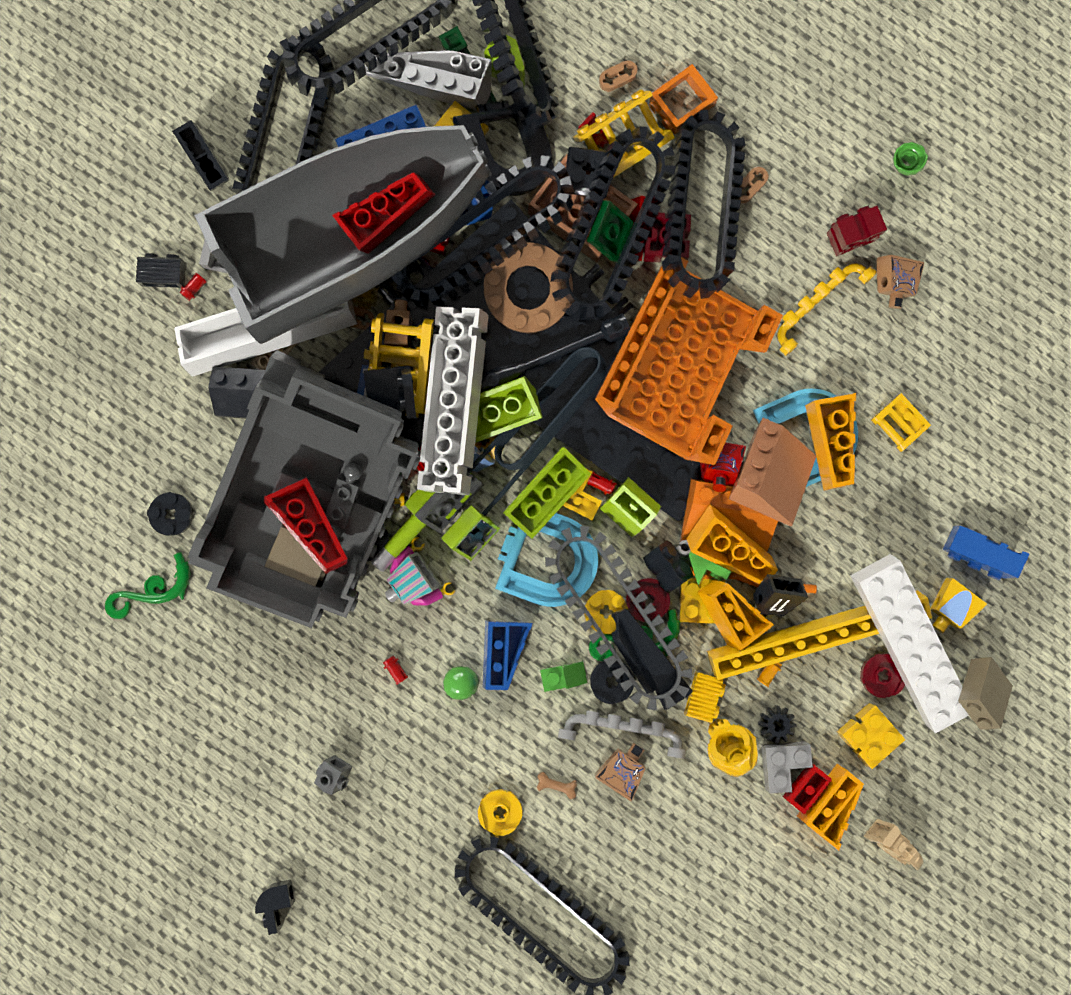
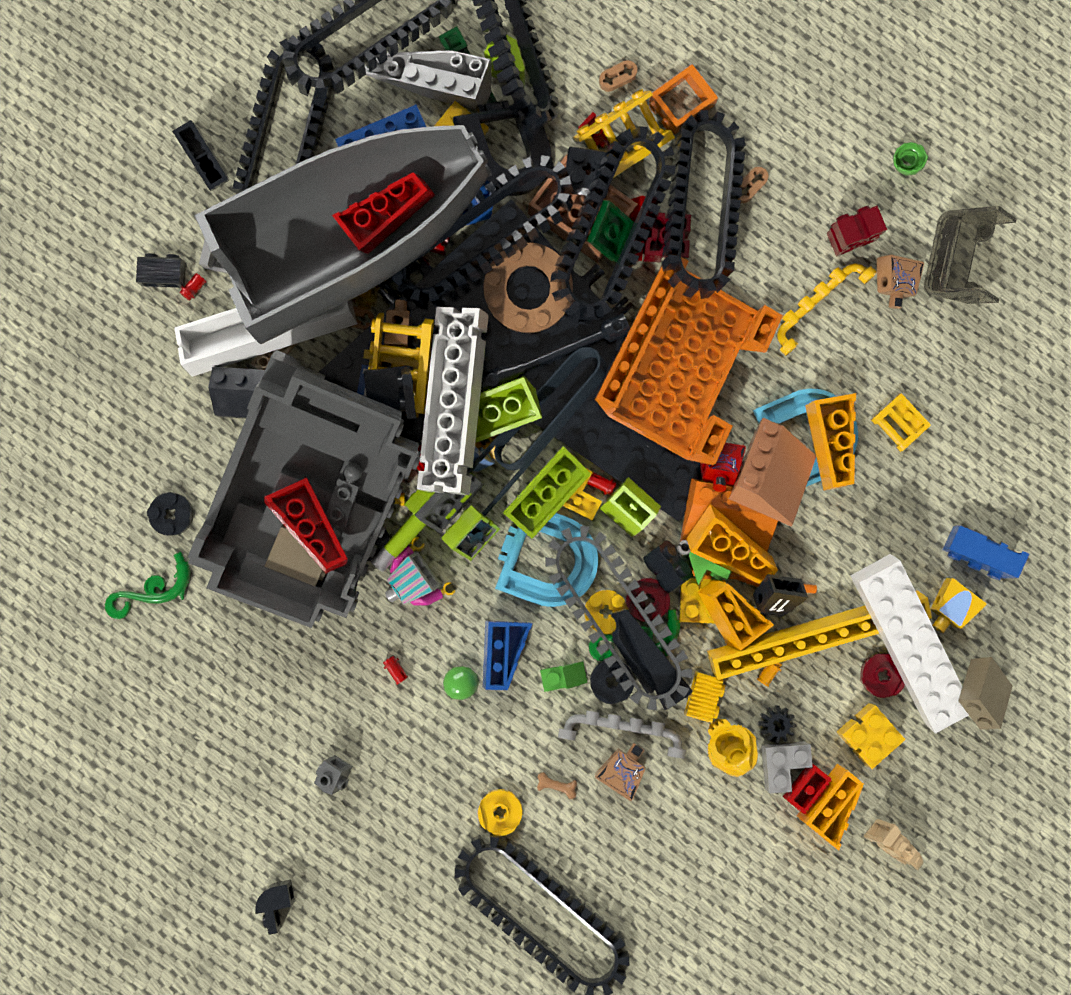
(954, 252): none -> clear smoke windscreen

